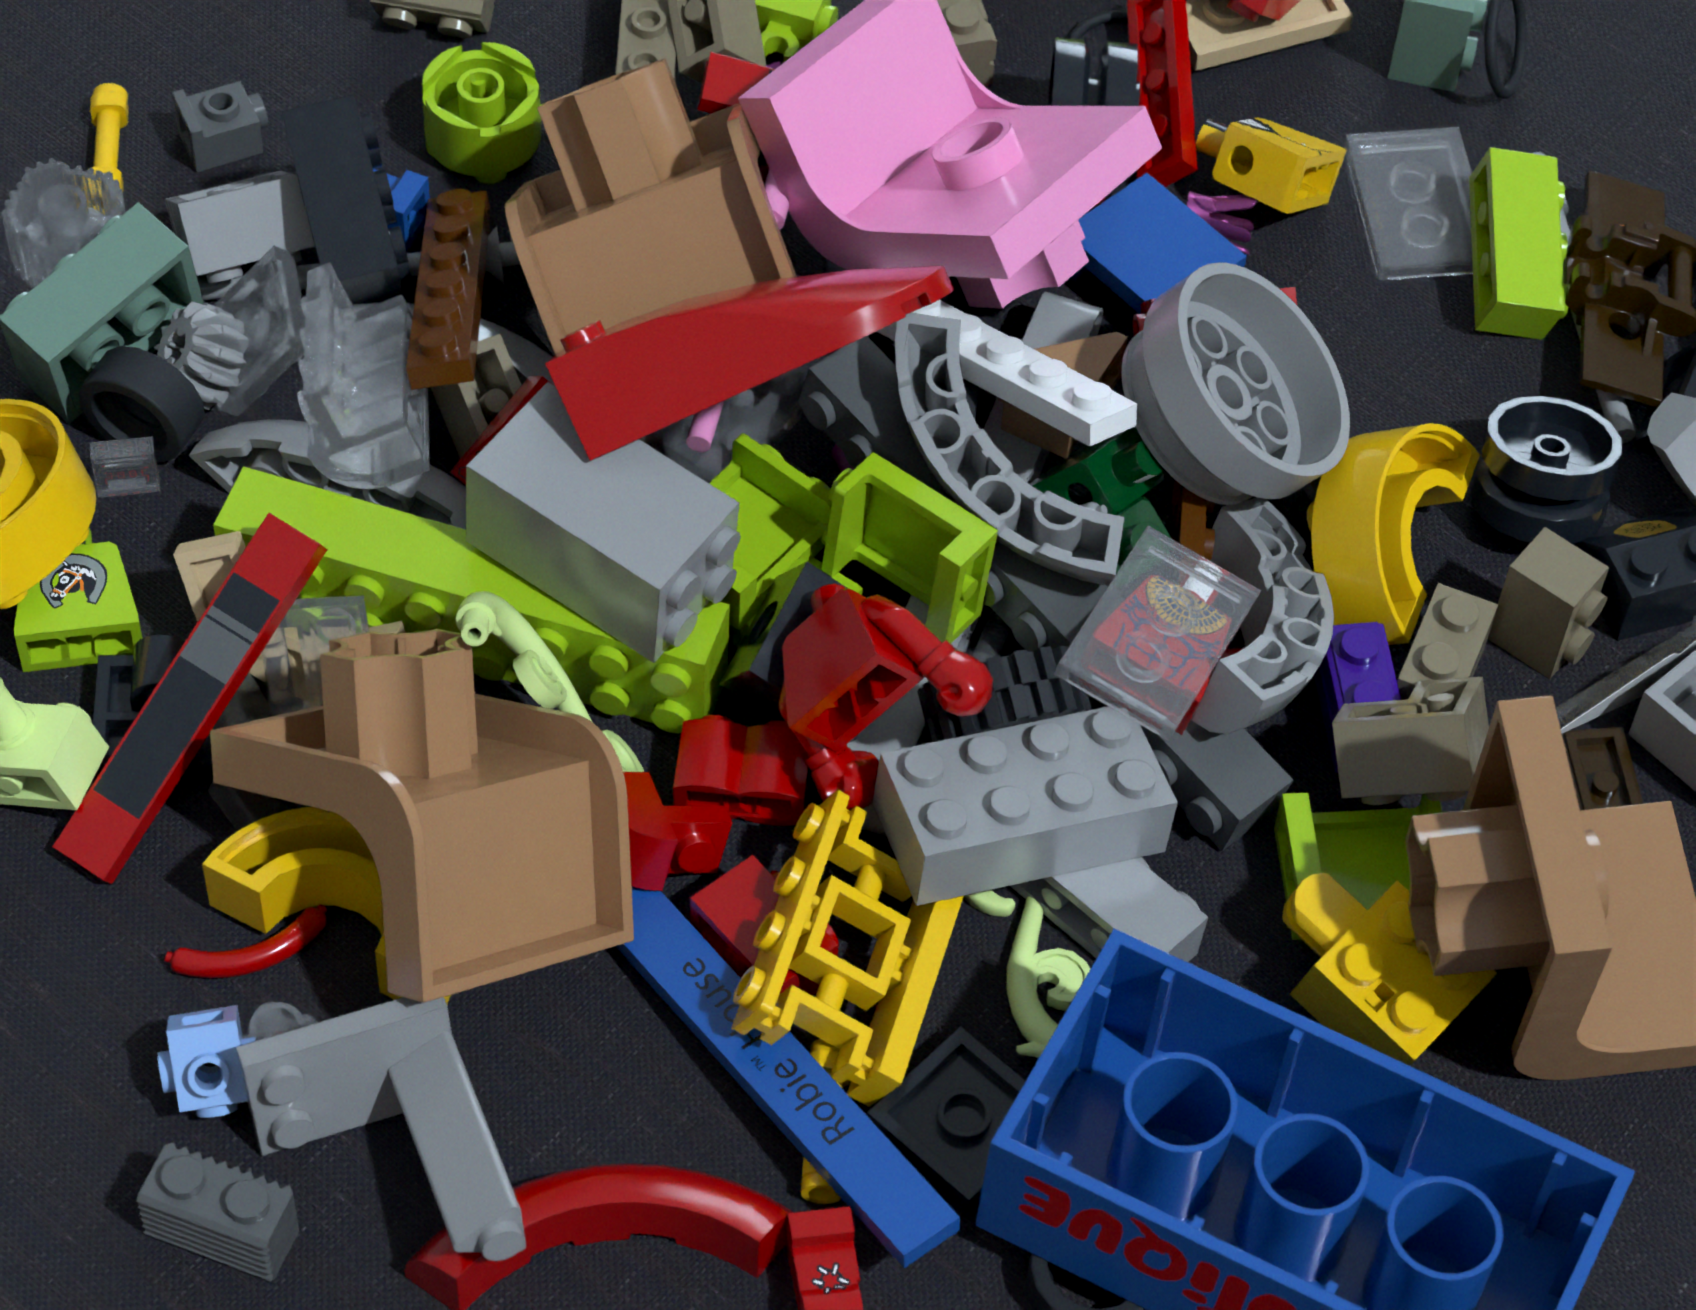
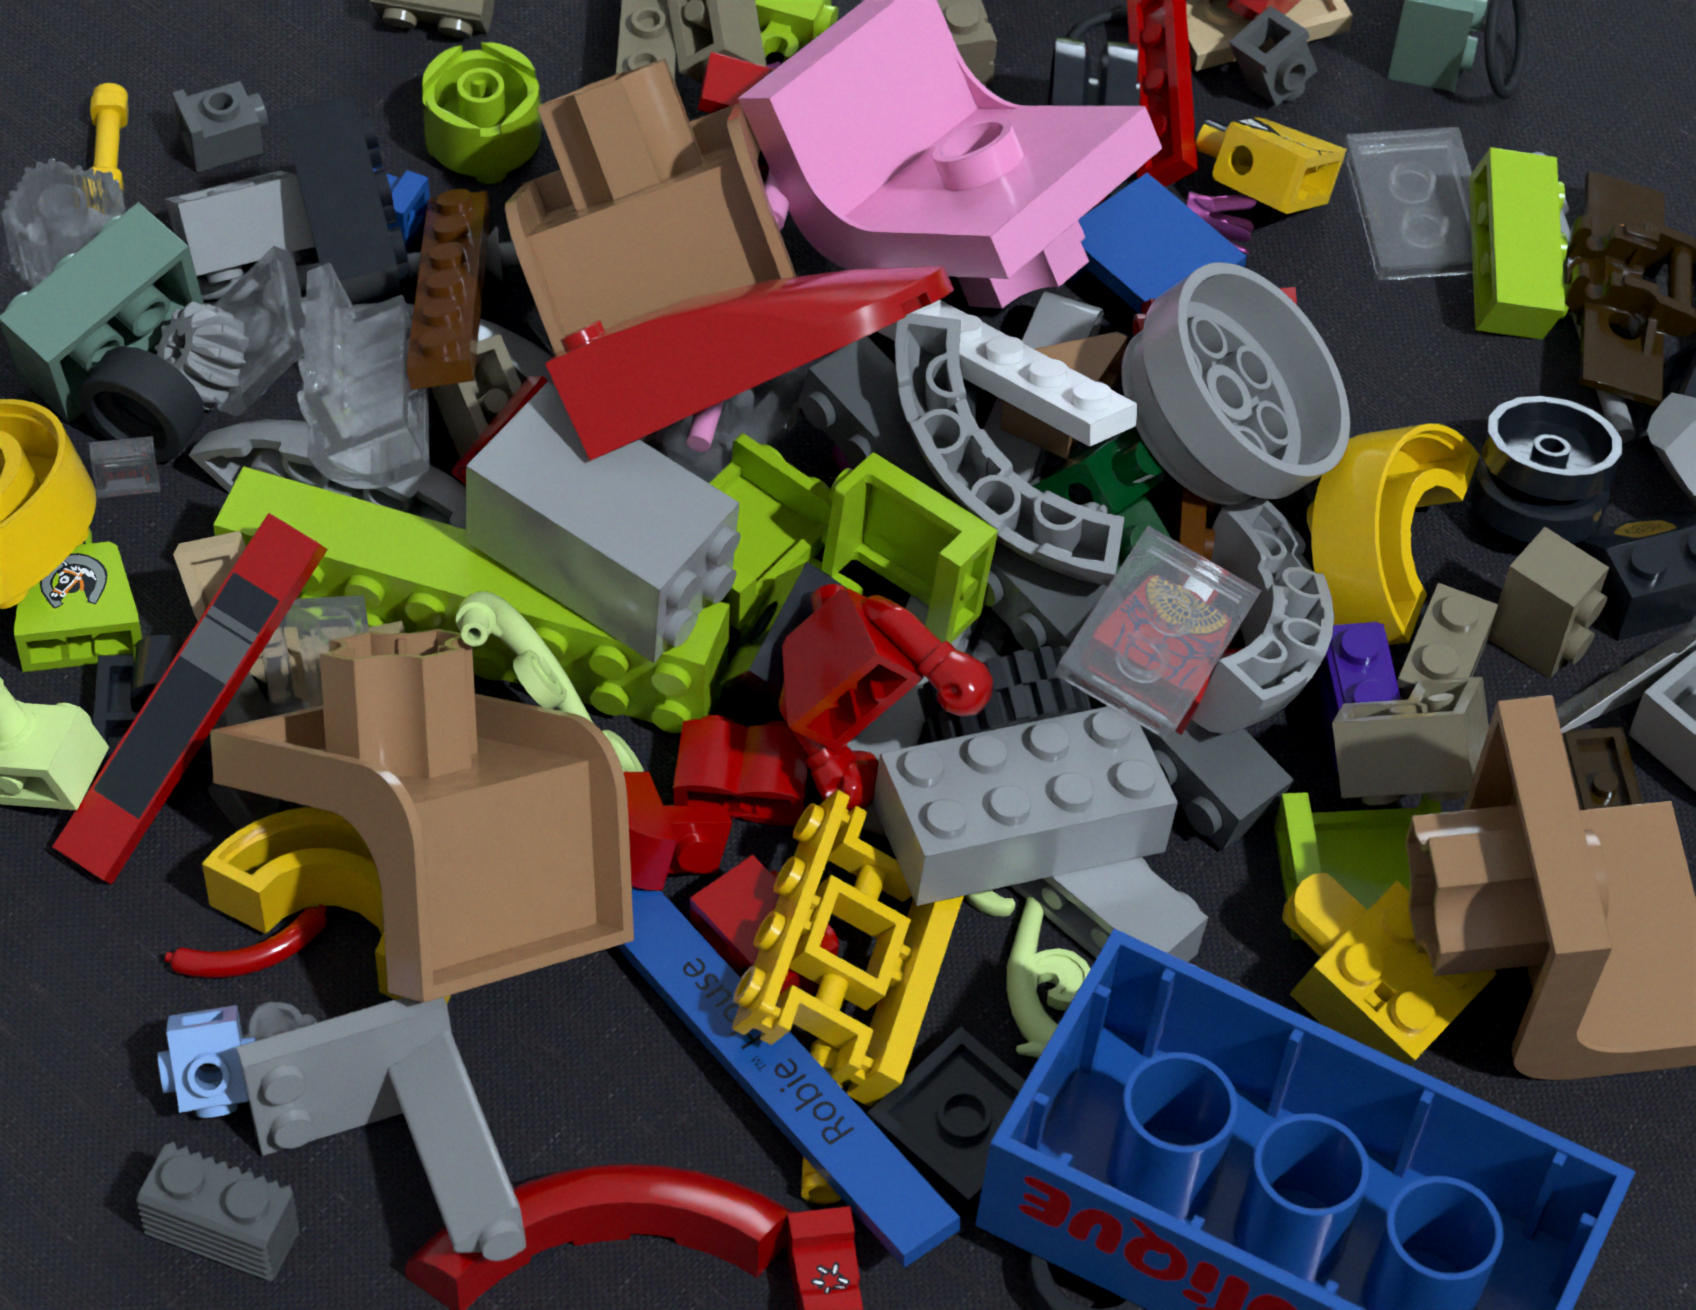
(1283, 69): none -> dark grey brick

